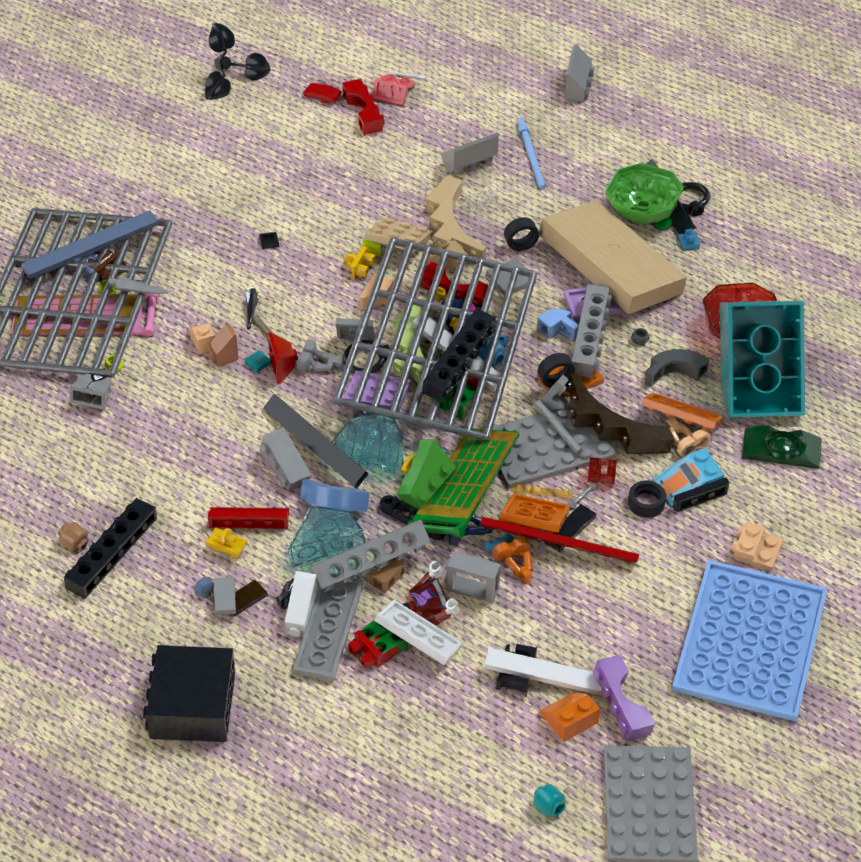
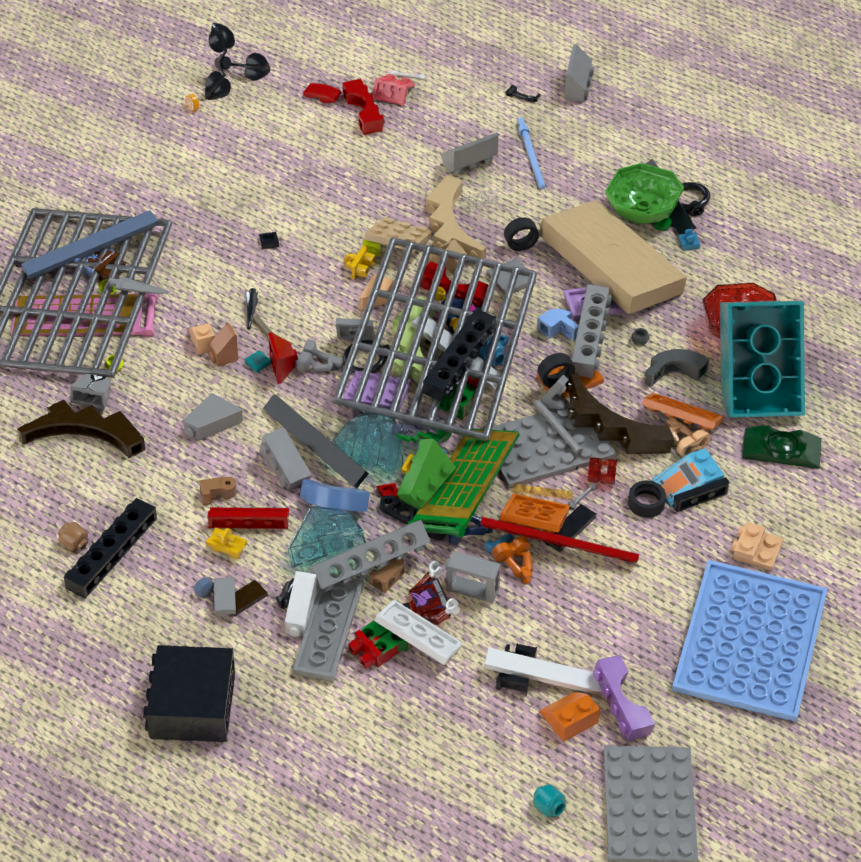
(87, 422): none -> dark brown arch
(192, 102): none -> light orange tile
(212, 417): none -> light grey slope
(217, 488): none -> medium nougat leg
(388, 489): none -> red tile
(415, 431): none -> piece
(512, 91): none -> black piece

